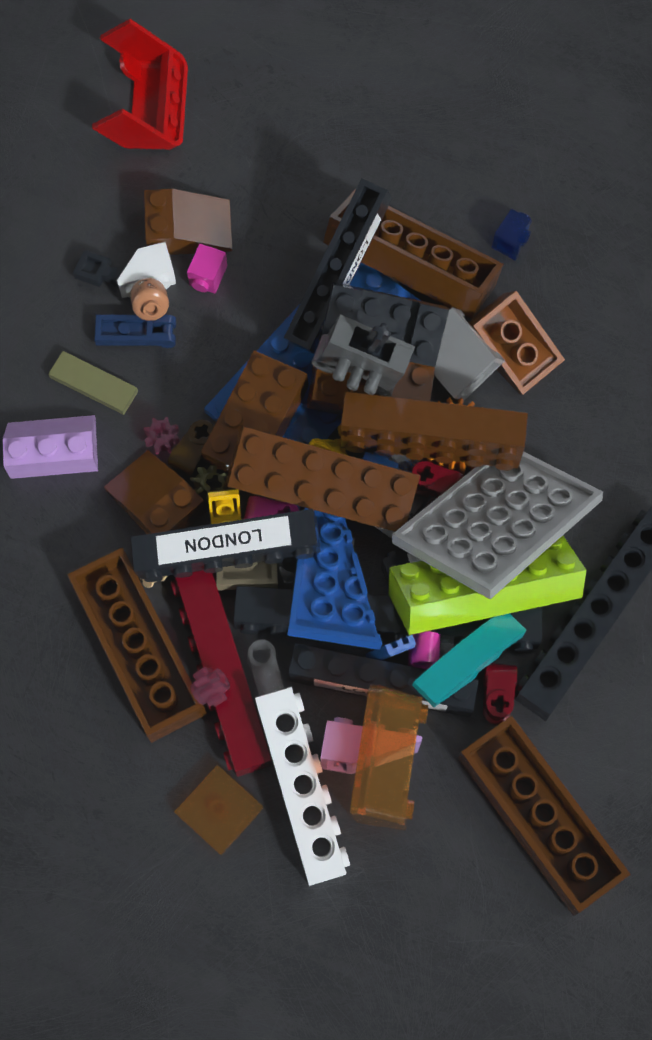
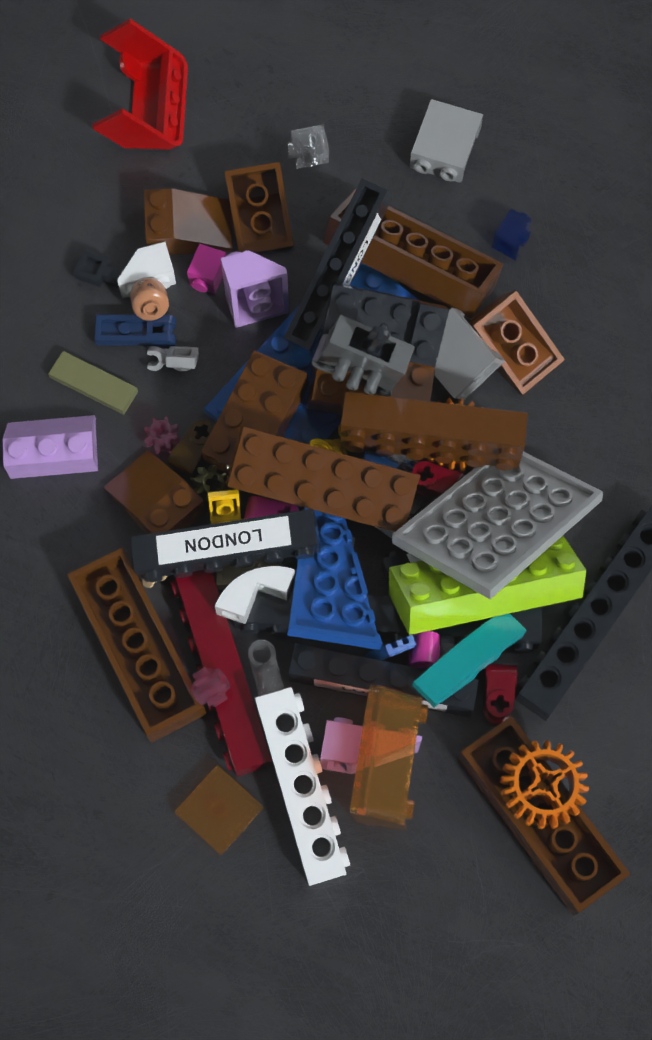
(175, 357): none -> light grey plate
(240, 594): none -> white brick
(254, 287): none -> lavender slope
(259, 208): none -> reddish brown slope
(313, 137): none -> clear brick
(445, 141): none -> light grey panel
(552, 797): none -> orange gear

